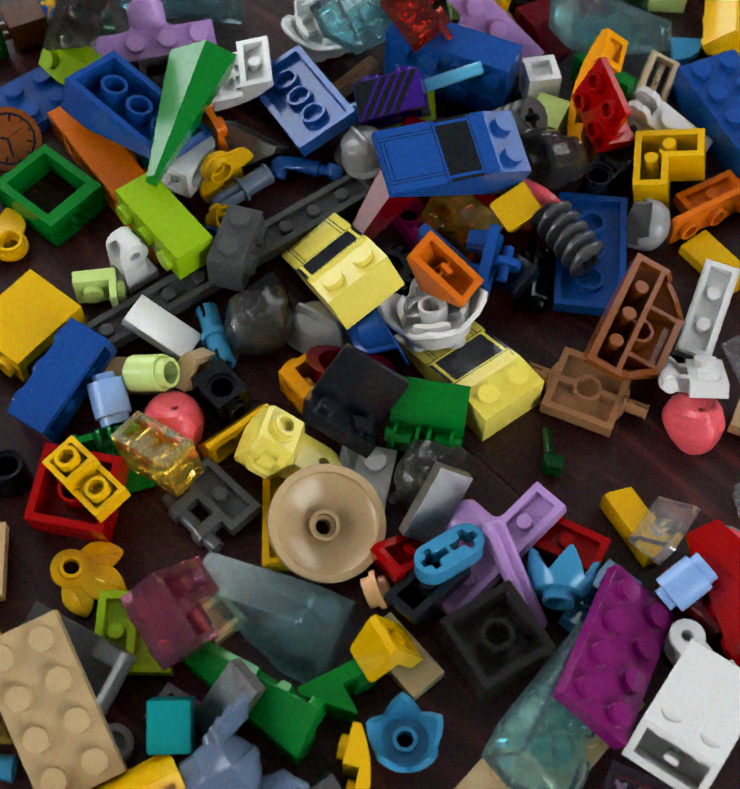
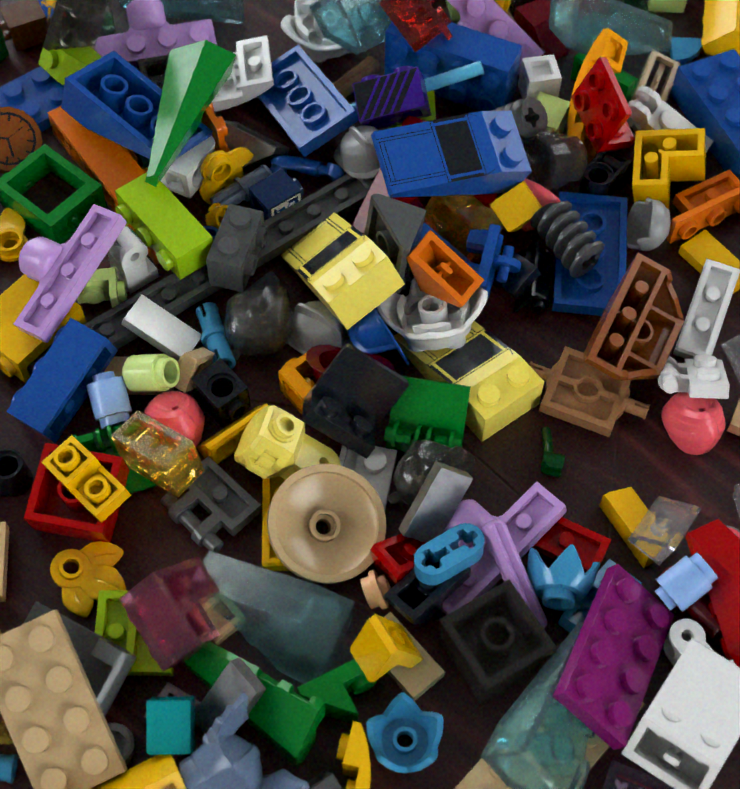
(64, 270): none -> lavender plate
(275, 193): none -> dark blue brick
(394, 229): none -> dark grey slope

